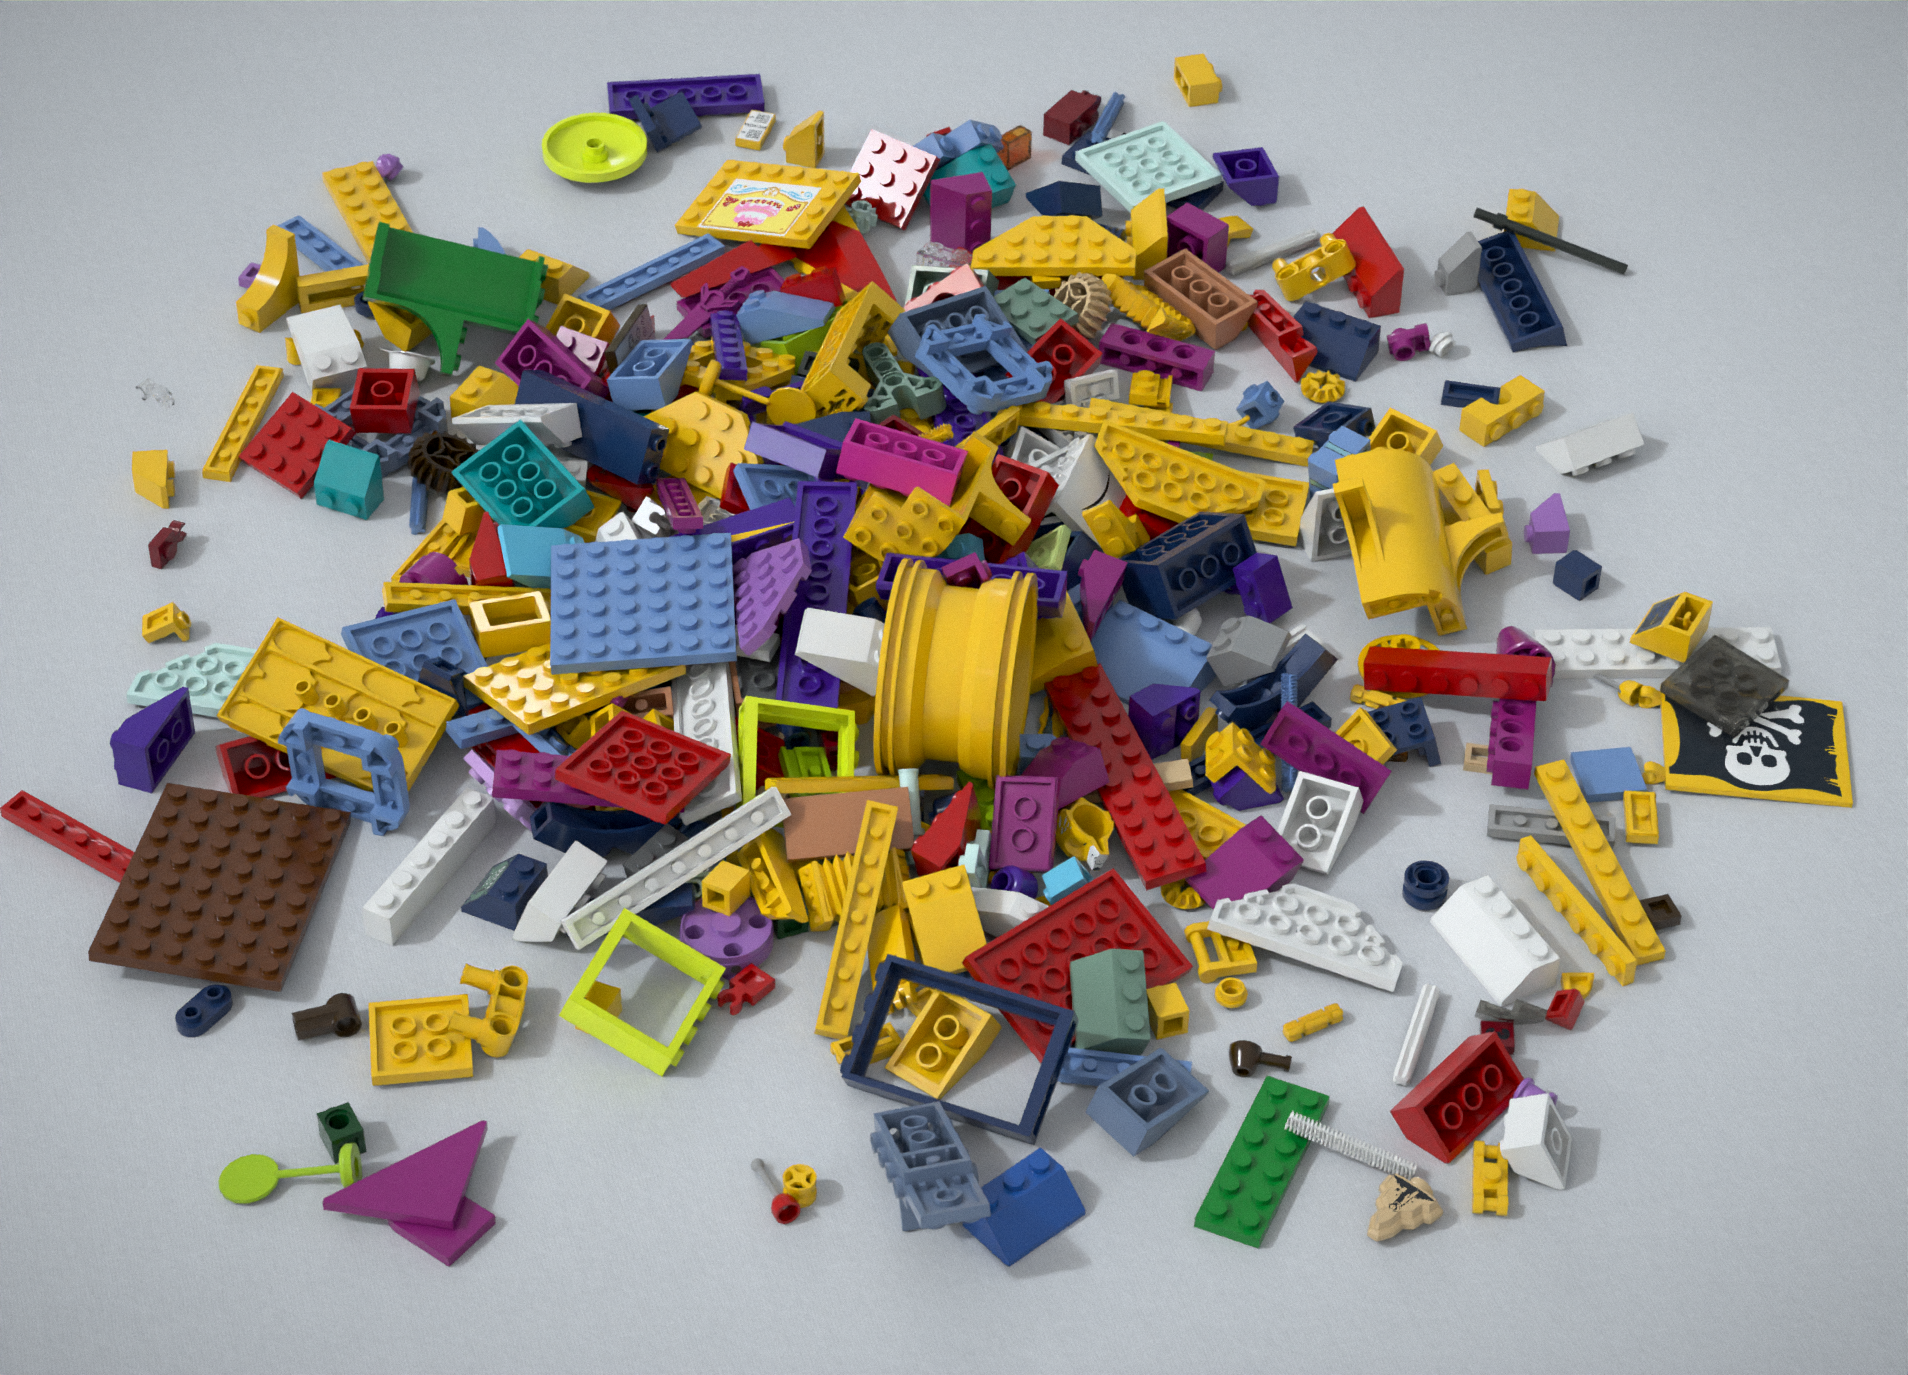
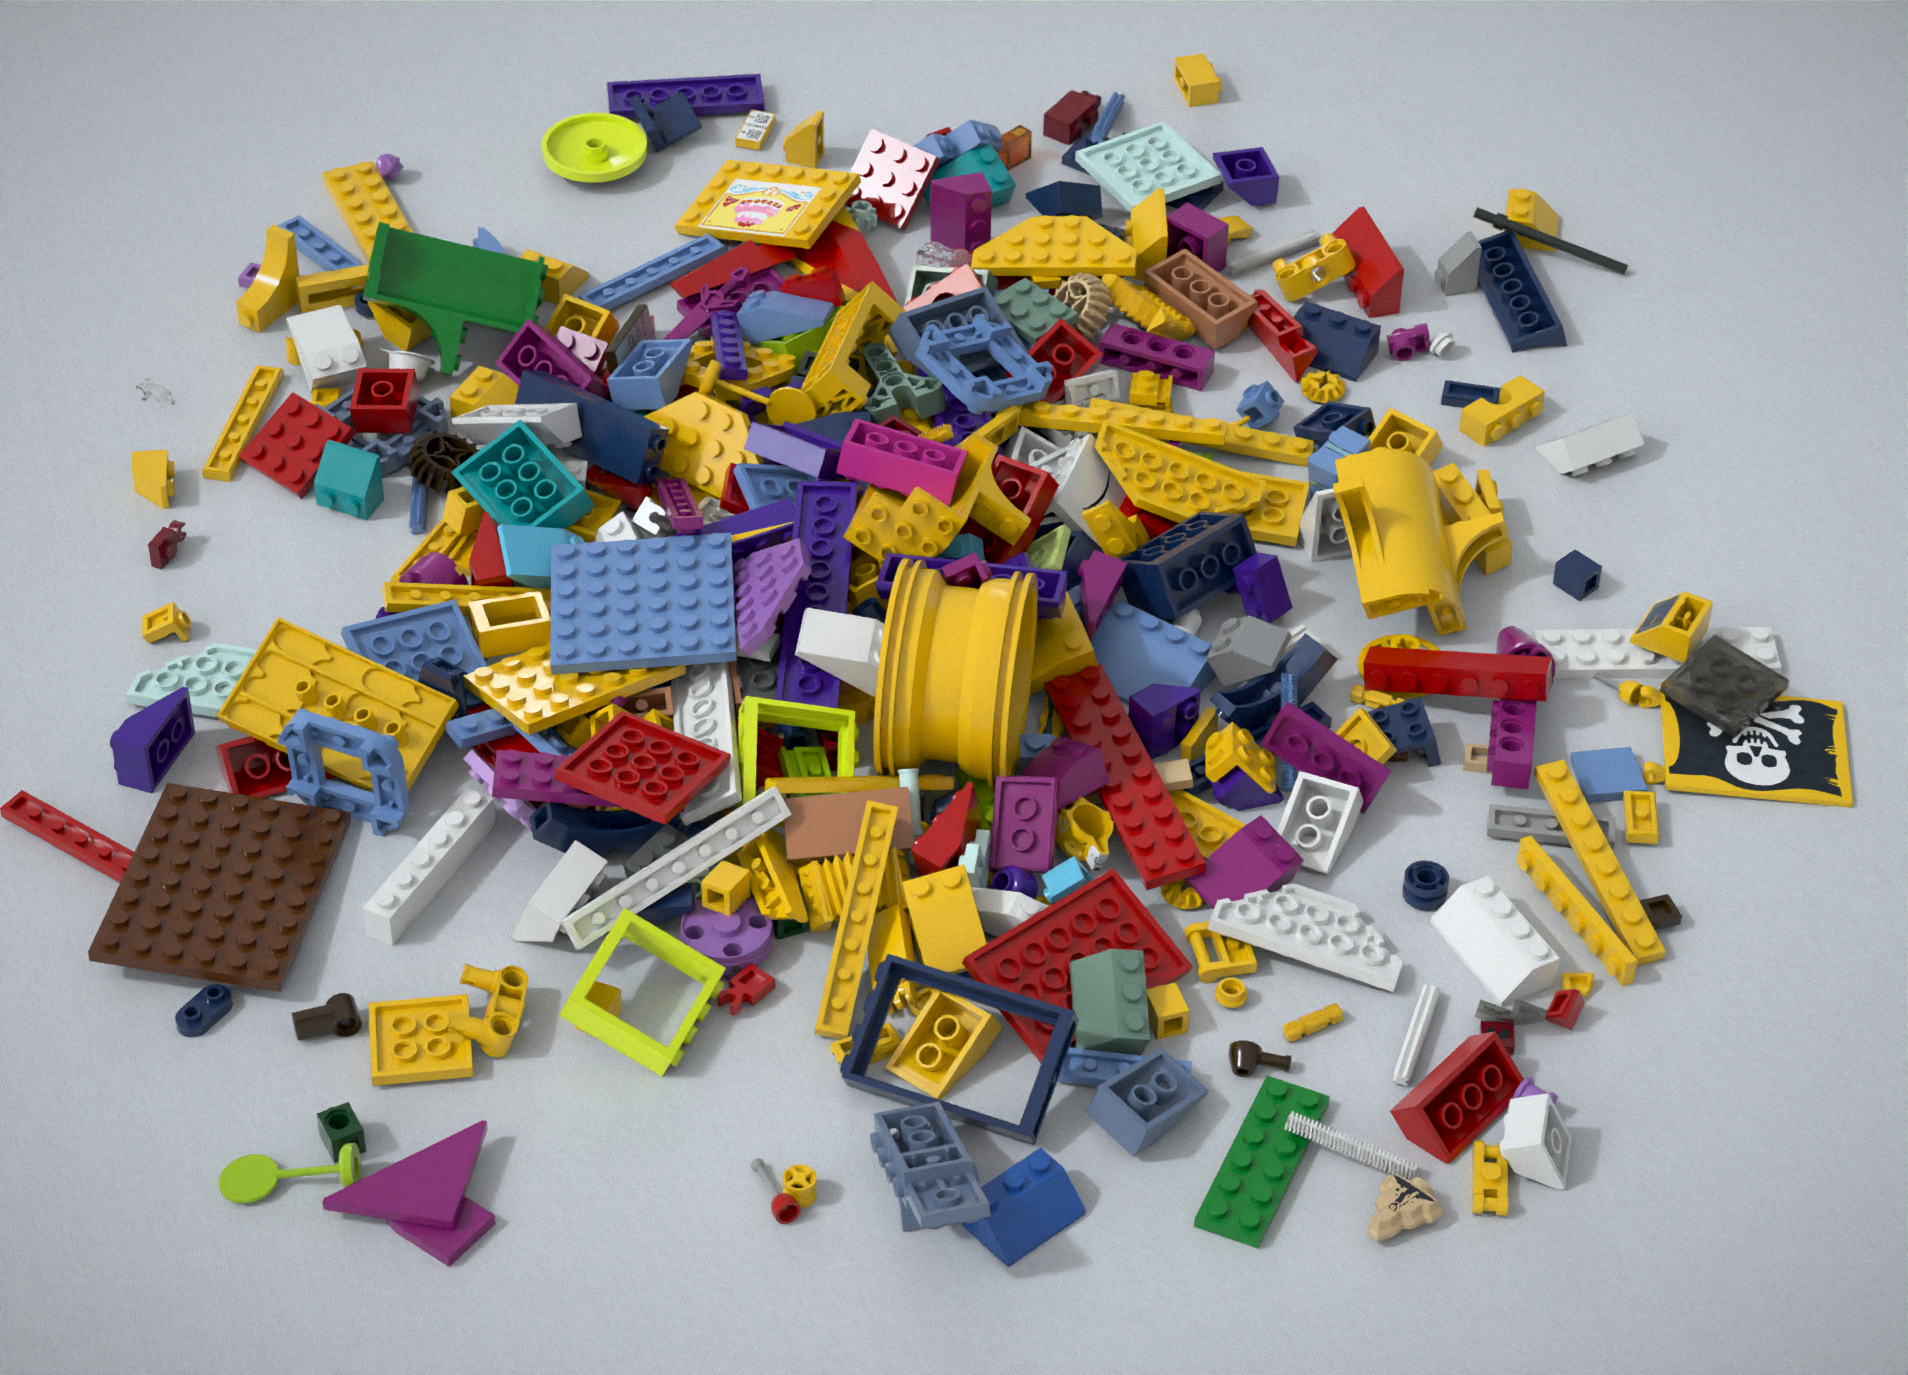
(506, 891): dark blue slope -> none
(1548, 527): medium lavender slope -> none

